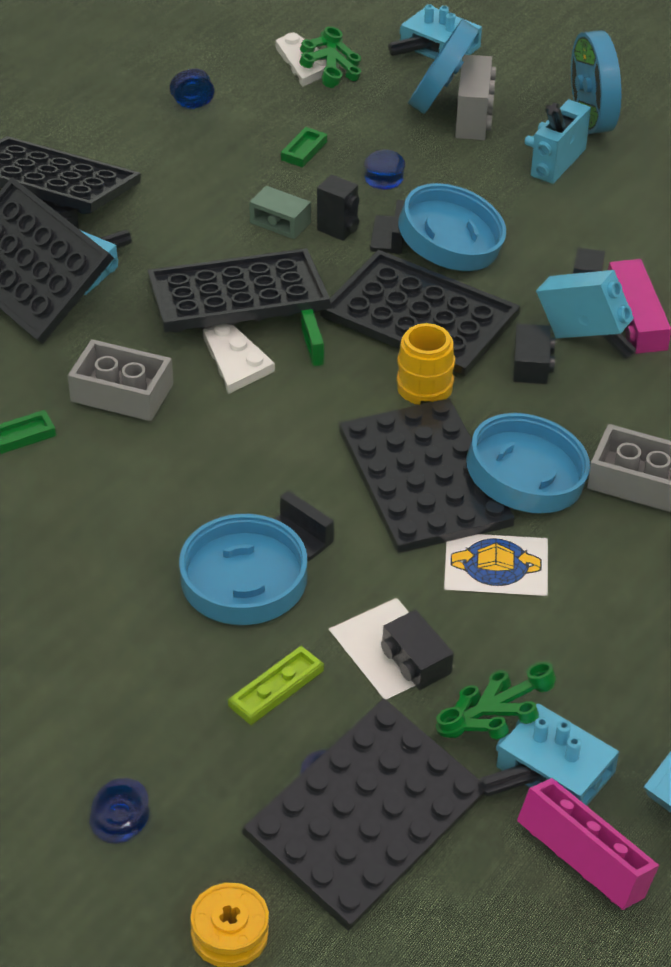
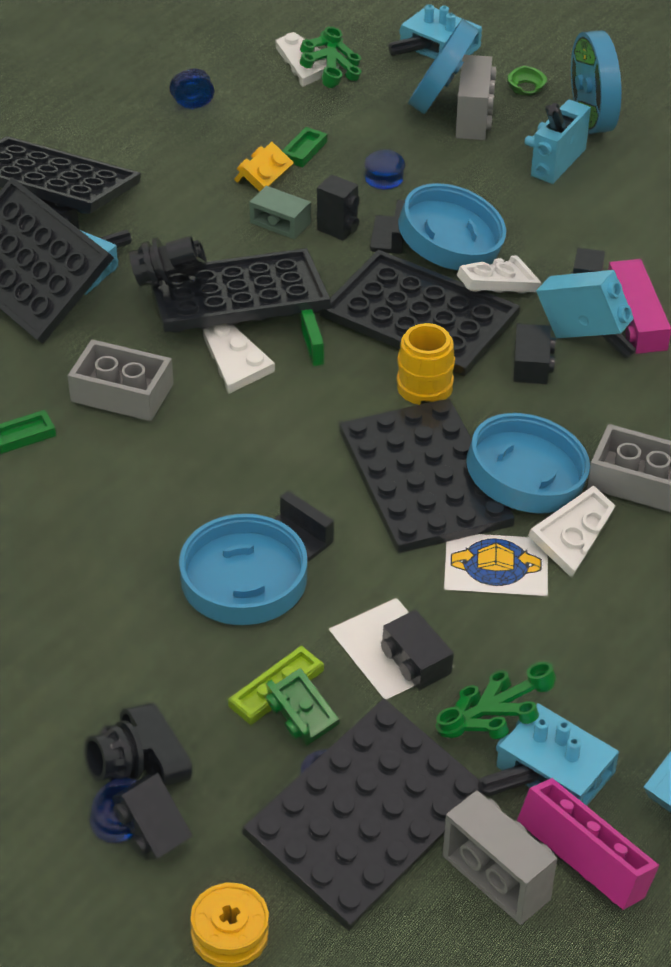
(137, 744): none -> black beam
(150, 817): none -> black brick
(156, 262): none -> black beam
(265, 167): none -> yellow bracket
(302, 706): none -> green bracket
(499, 276): none -> white wing
(499, 856): none -> light grey brick
(526, 75): none -> bright green piece
(573, 529): none -> white wing

